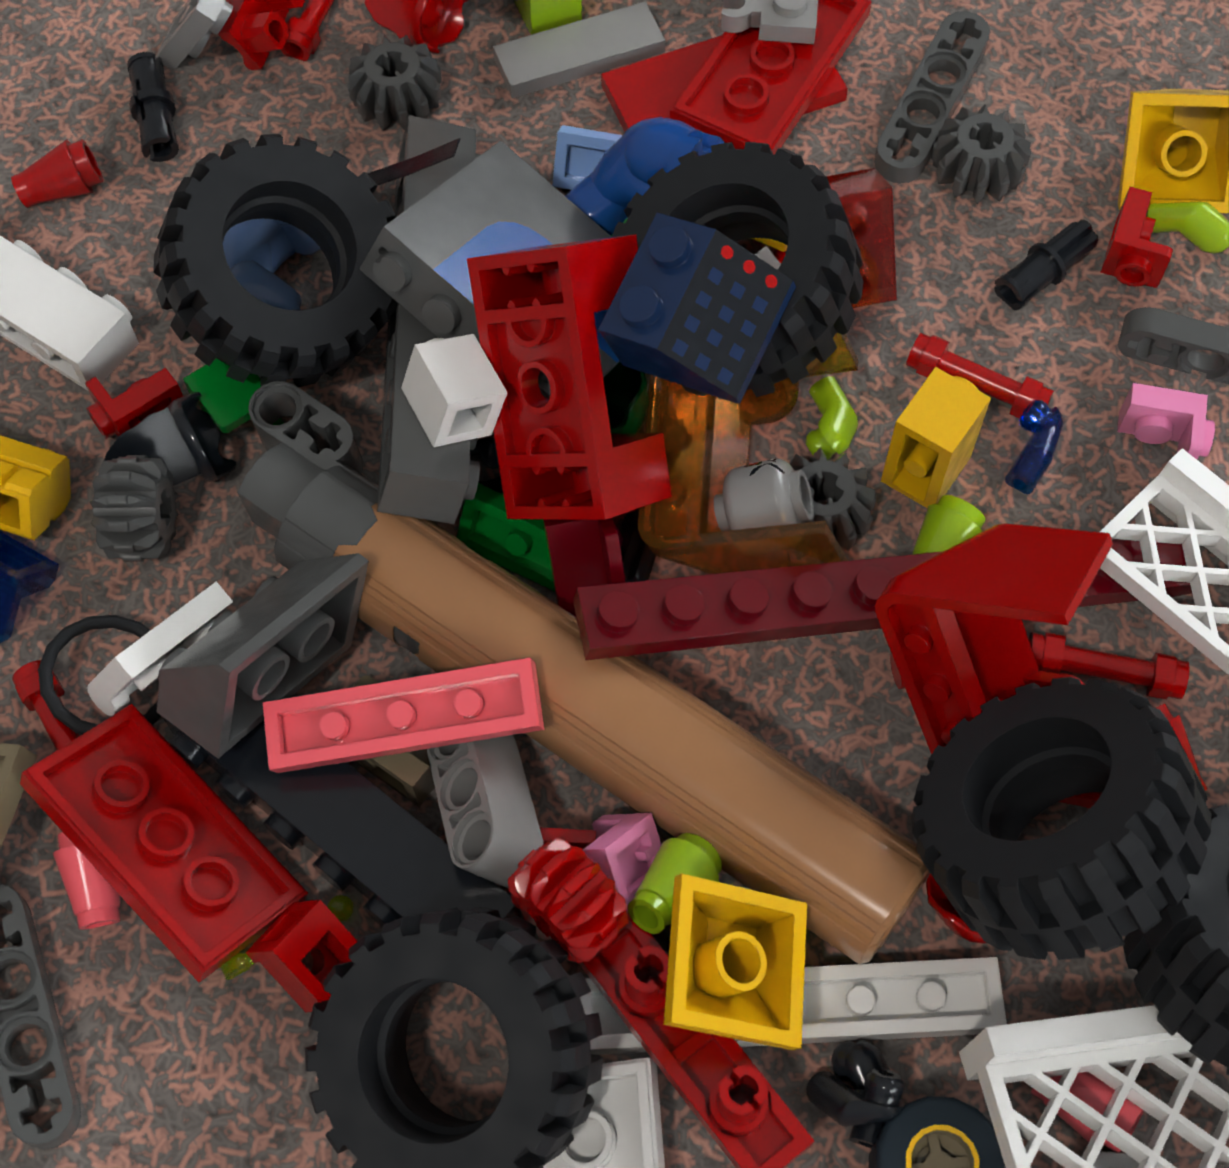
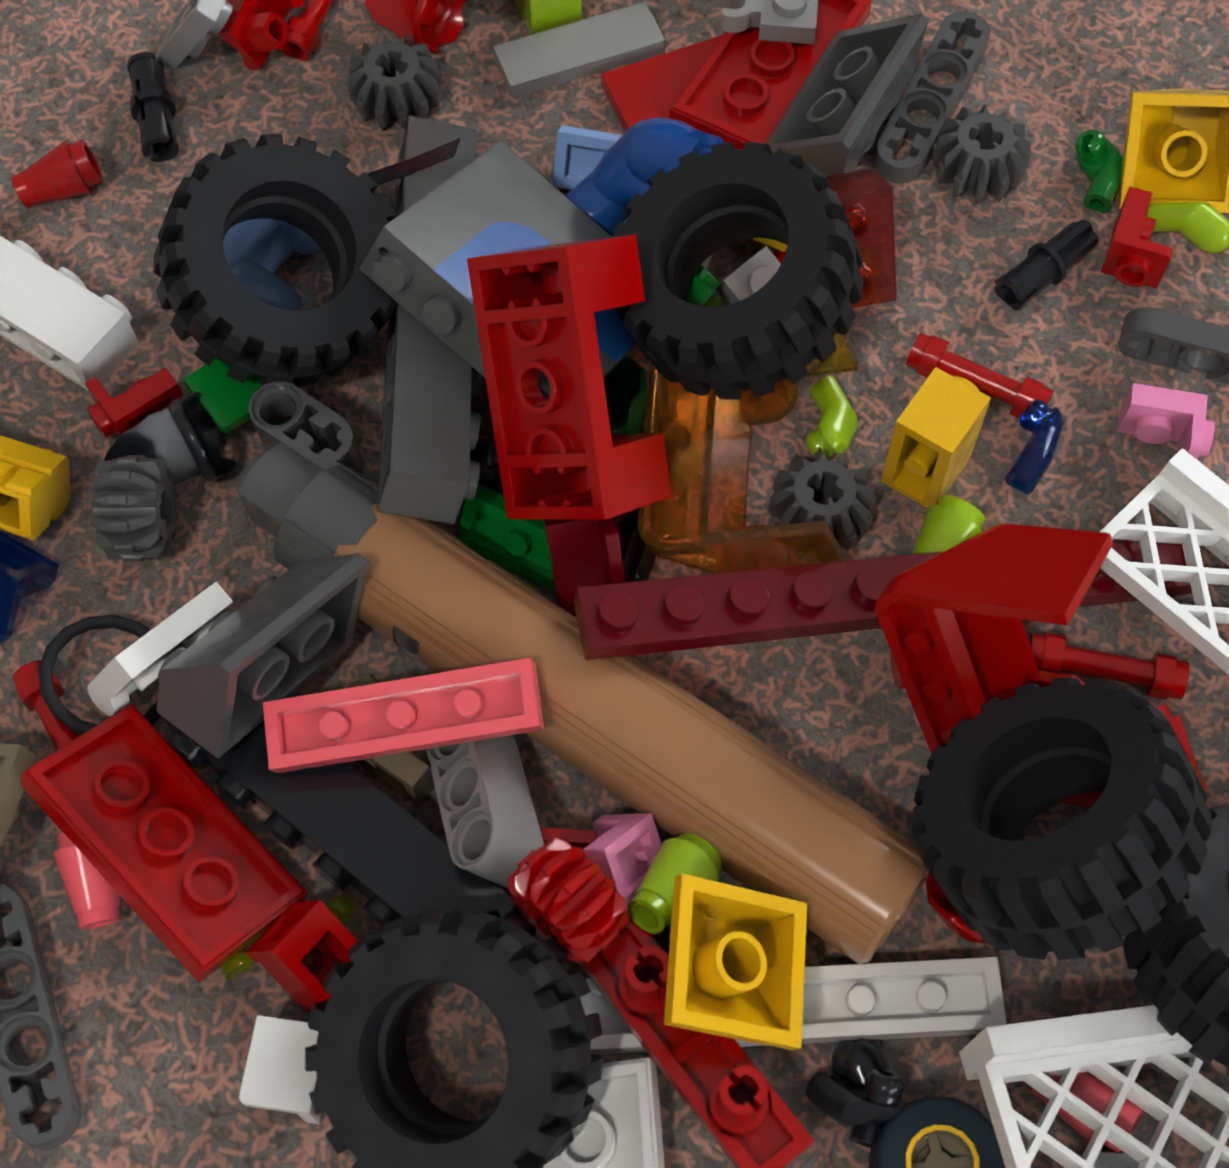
(276, 1068): none -> white panel
(453, 389): white brick -> none
(696, 309): slope -> none
(763, 496): light grey head -> none
(850, 94): none -> dark grey slope
(1103, 168): none -> green arm

